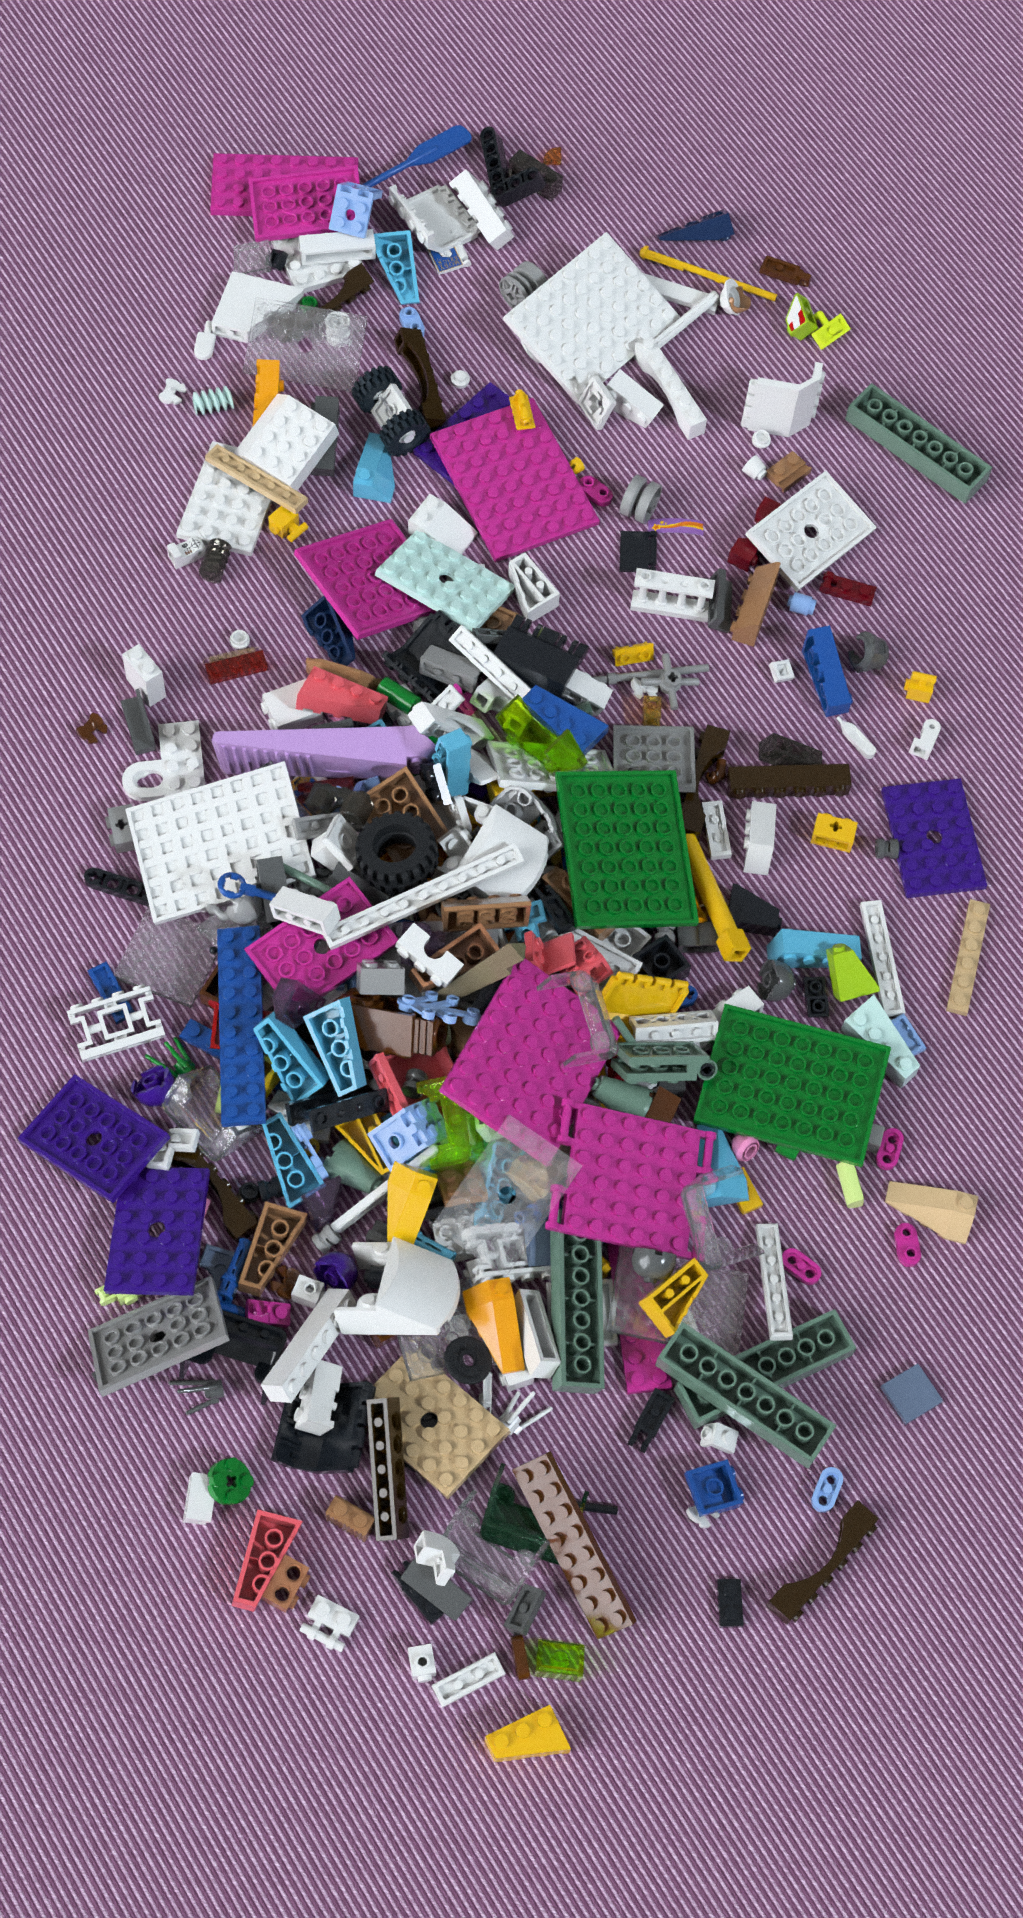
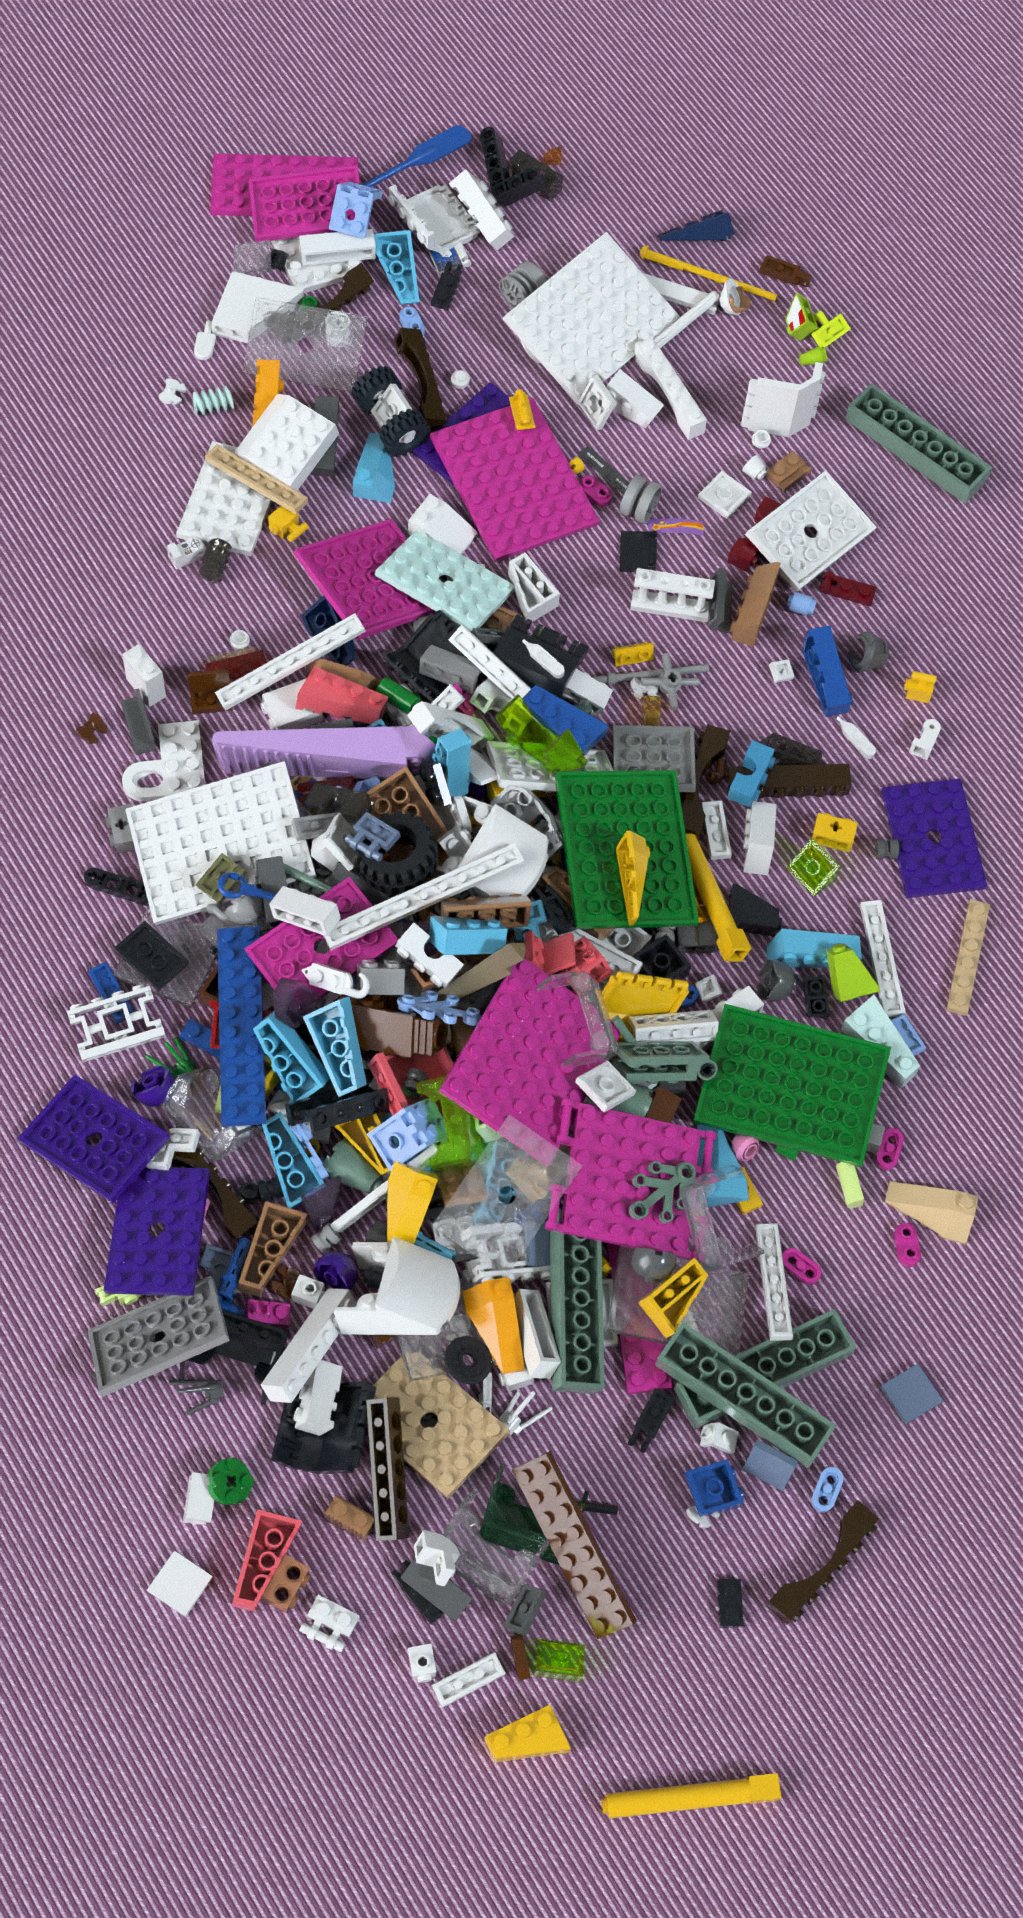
(151, 956): none -> black plate
(180, 1583): none -> white tile
(203, 688): none -> reddish brown bracket
(209, 881): none -> olive plate
(290, 661): none -> white tile
(335, 980): none -> white plate
(377, 832): none -> sand blue plate
(446, 287): none -> black hinge
(466, 936): none -> medium azure wedge
(545, 659): none -> white piece
(604, 469): none -> flat silver sticker
(605, 1086): none -> white tile
(632, 863): none -> yellow wedge
(665, 1189): none -> sand green plant
(692, 1796): none -> yellow brick
(708, 988): none -> white tile
(724, 494): none -> white tile
(746, 787): none -> dark azure arch
(770, 1465): none -> sand blue tile
(814, 867): none -> clear neon green slope
(815, 355): none -> lime cone

